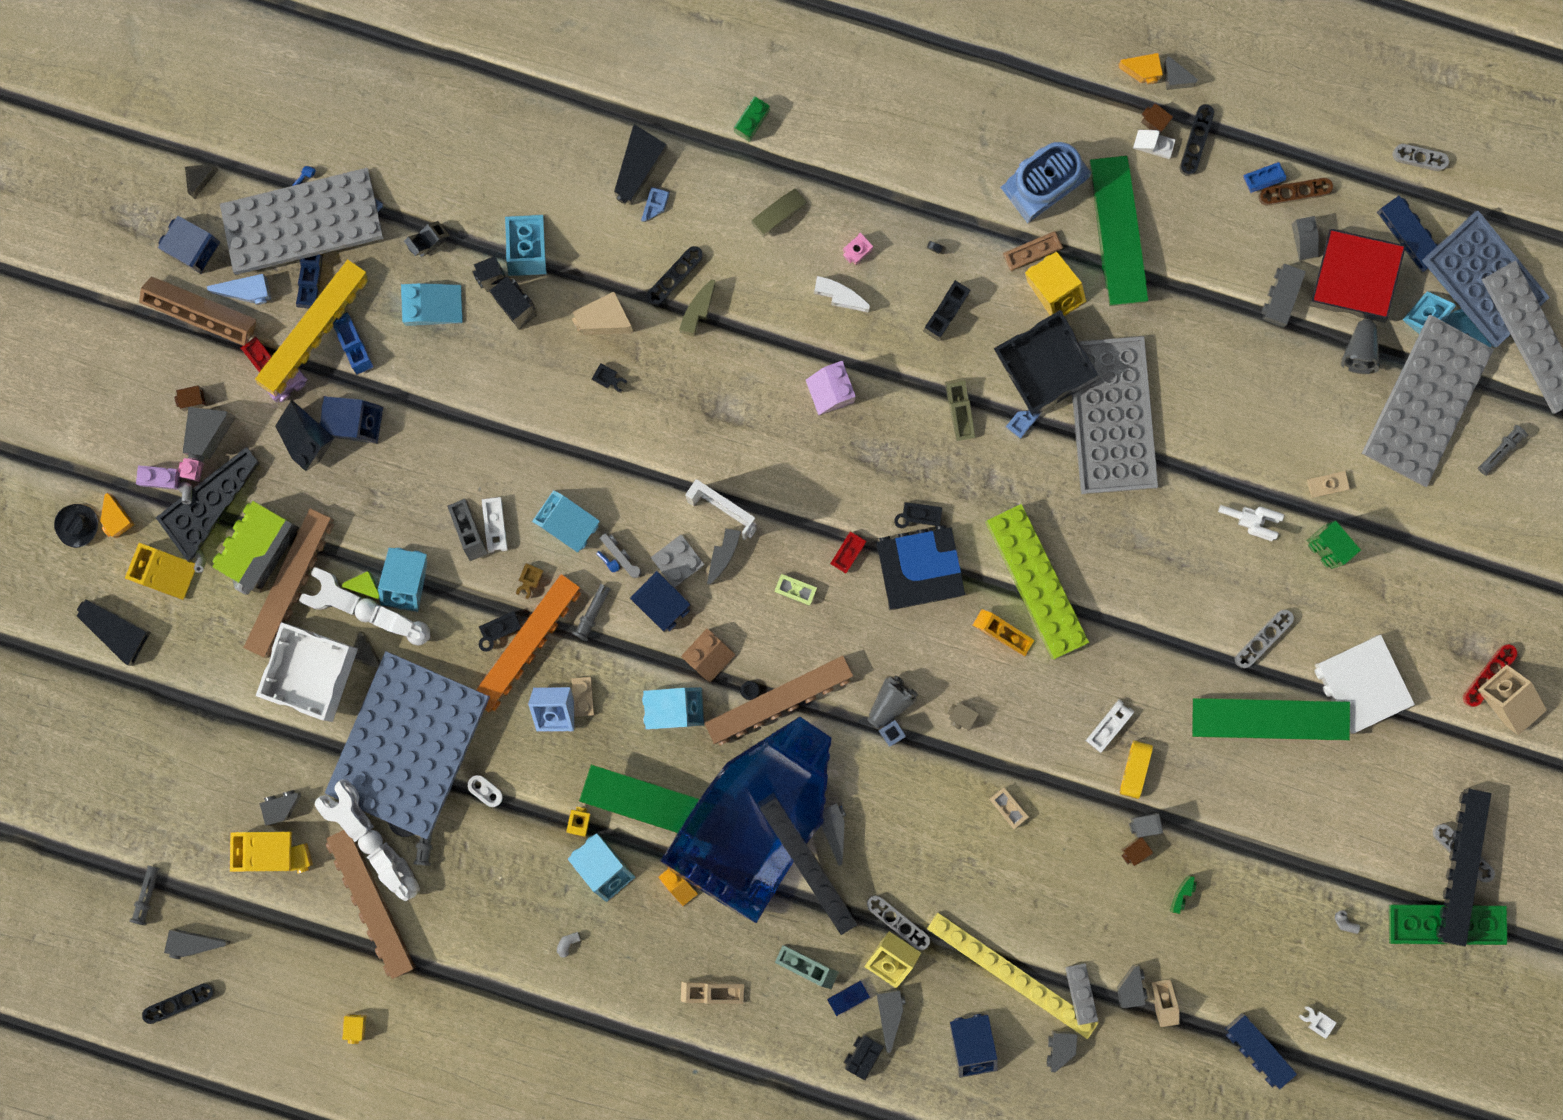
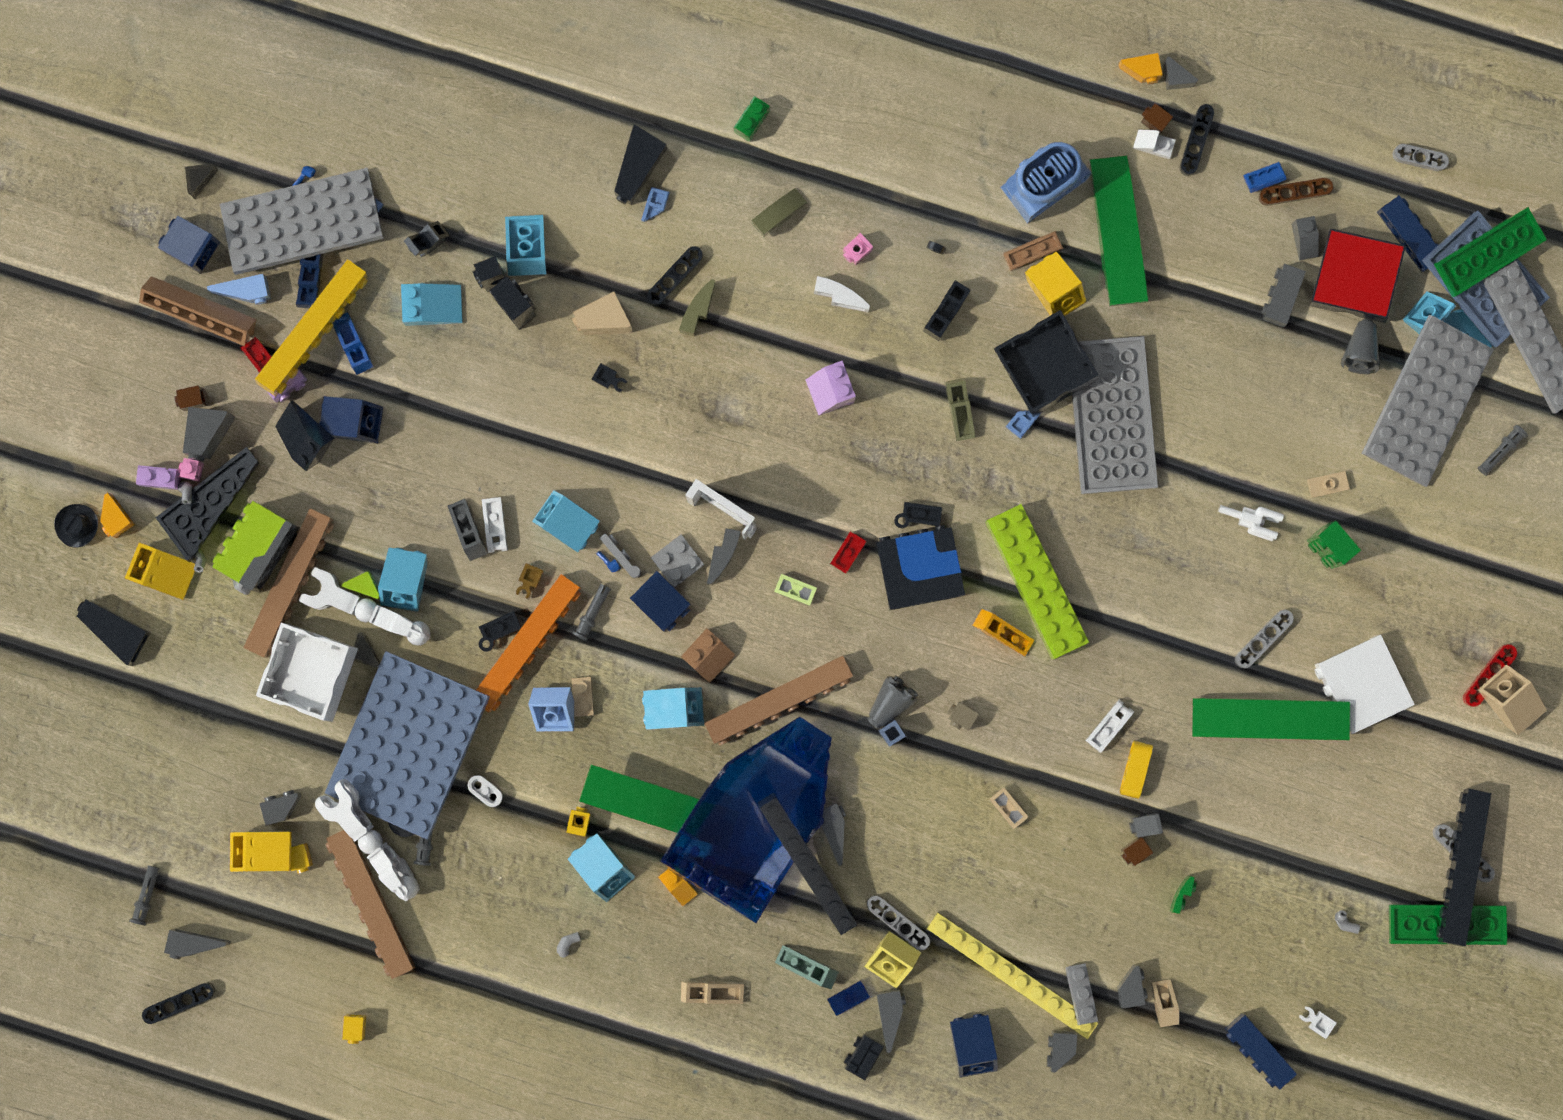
(749, 690): black tile -> none
(1490, 252): none -> green plate

